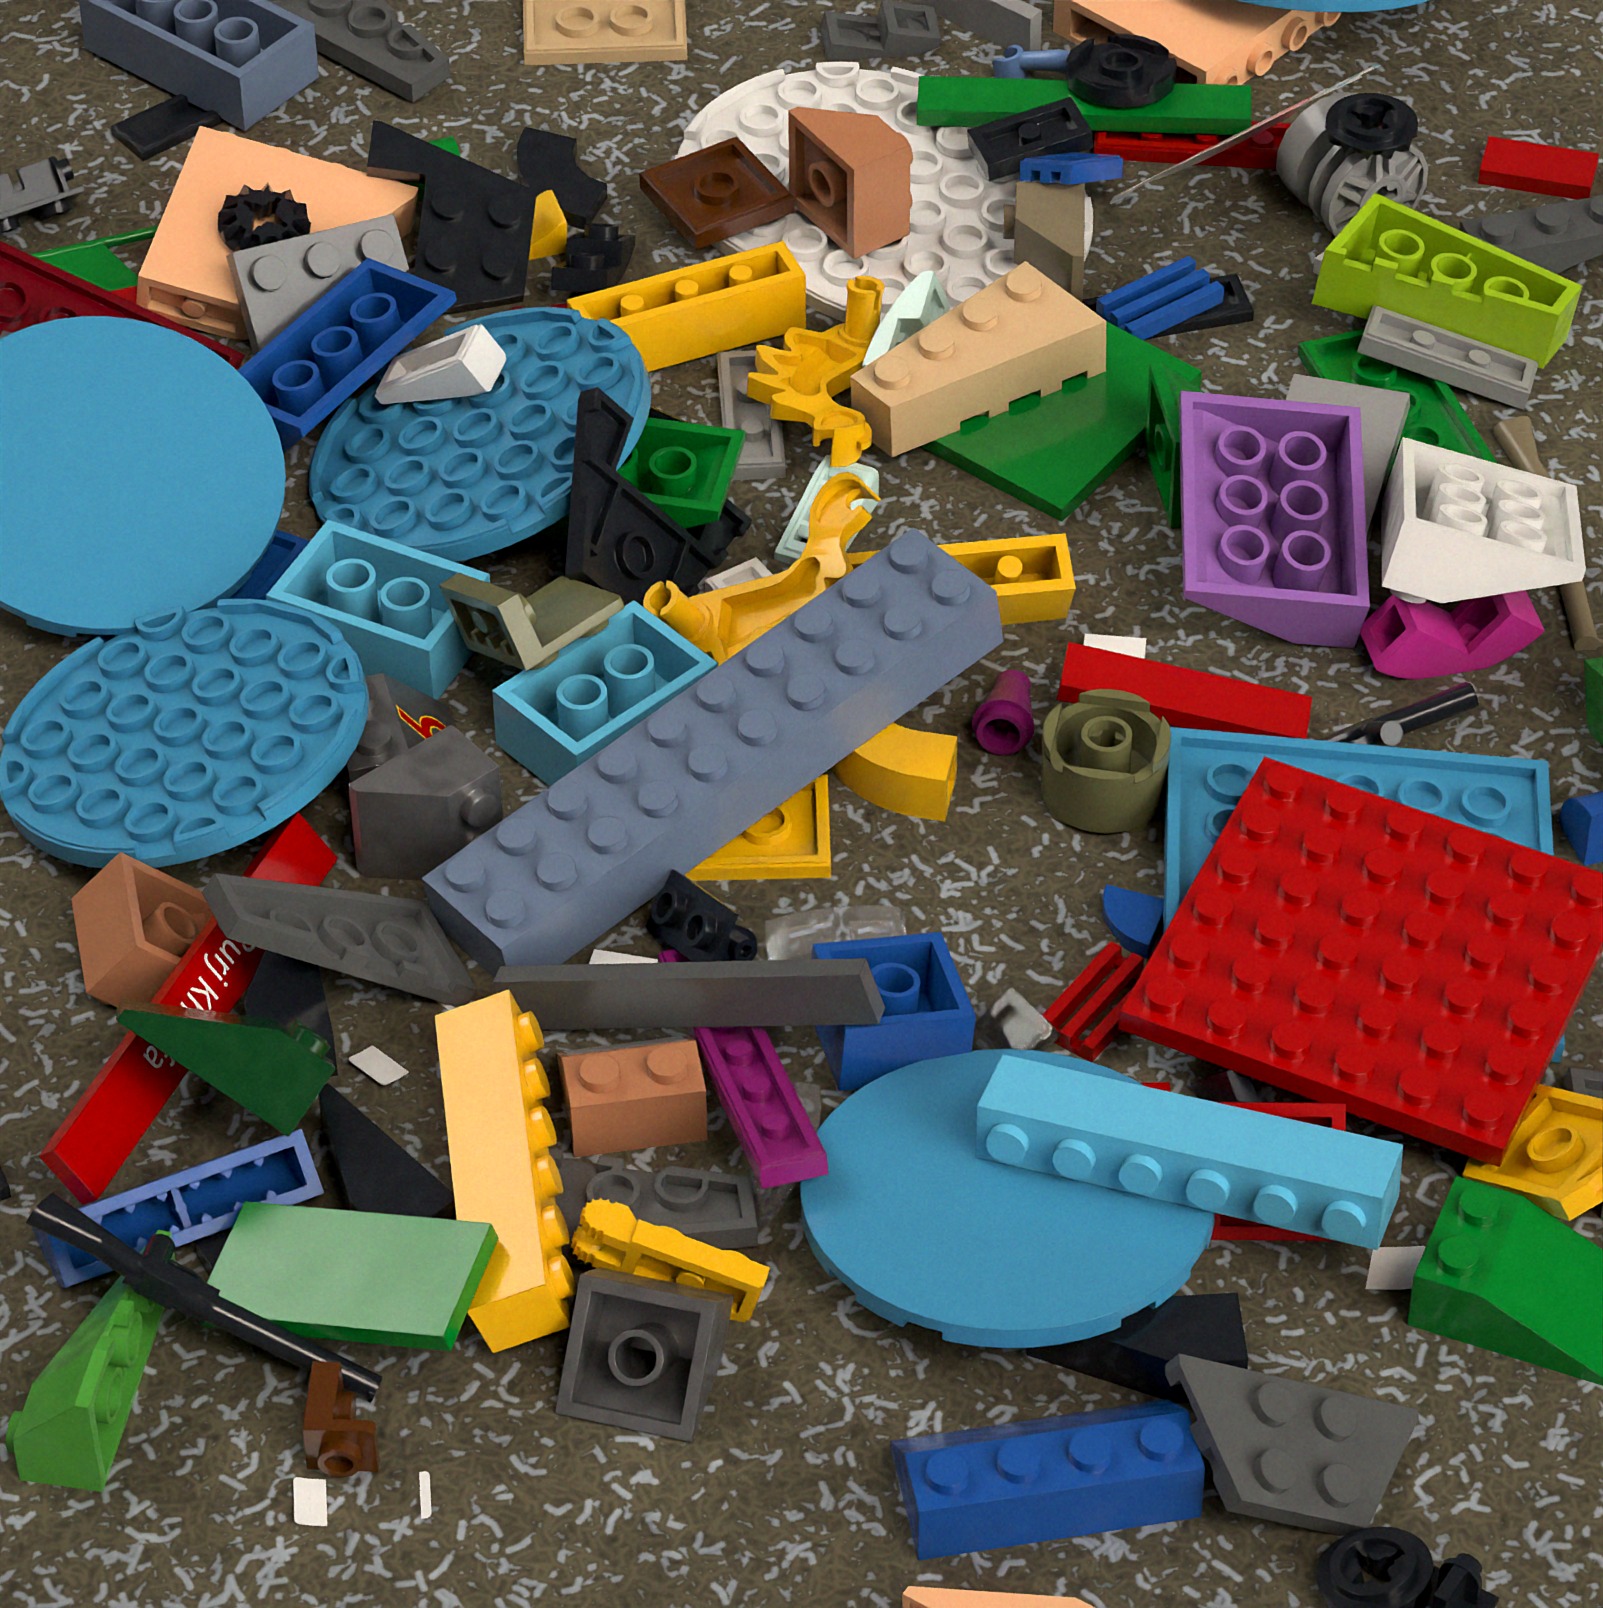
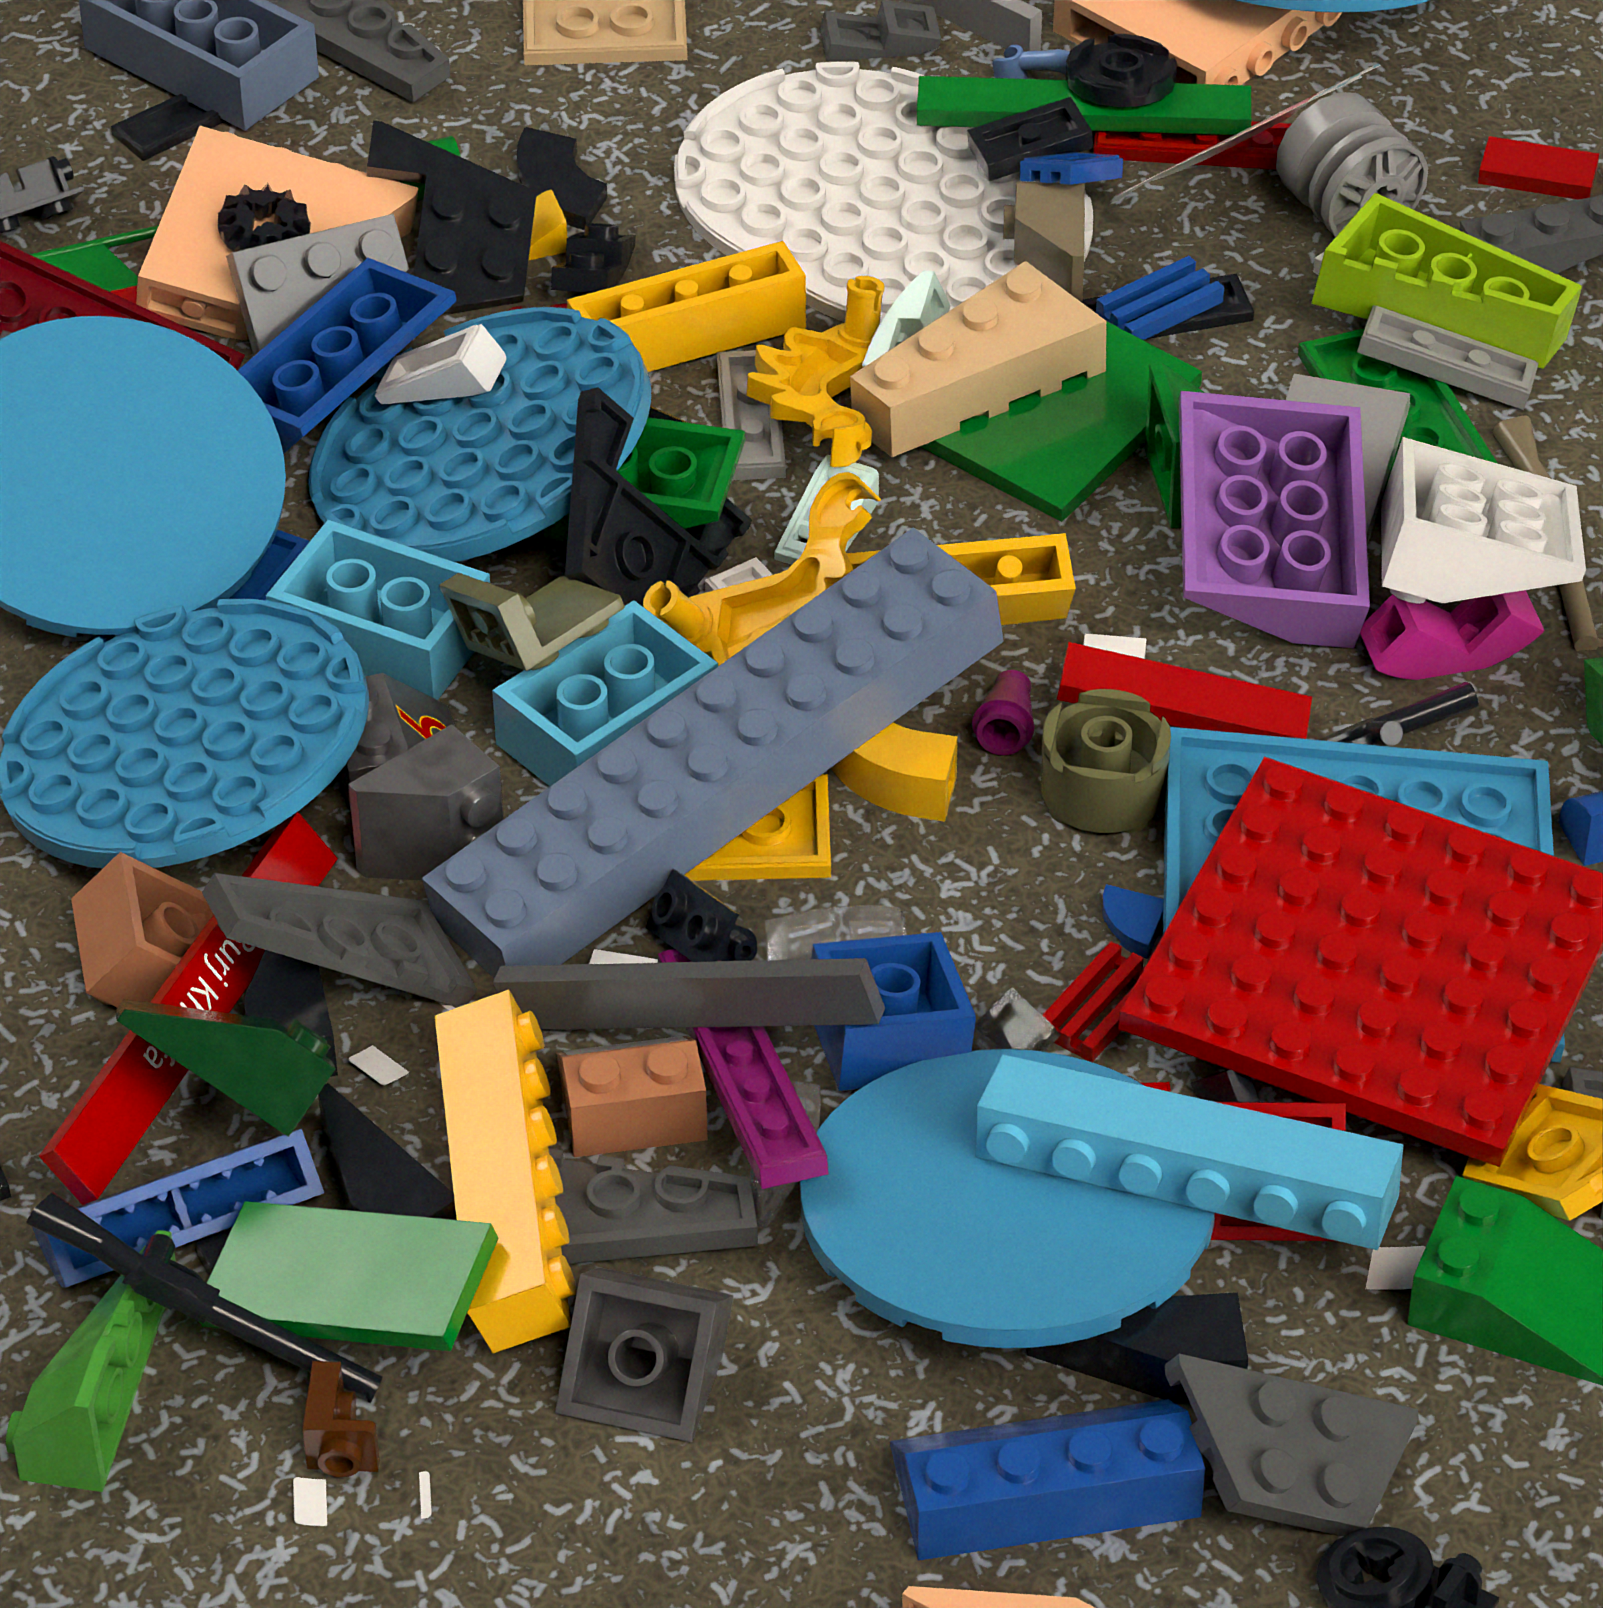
(618, 1242): yellow hinge -> none
(716, 192): reddish brown plate -> none
(850, 177): nougat slope -> none
(1354, 119): black gear -> none

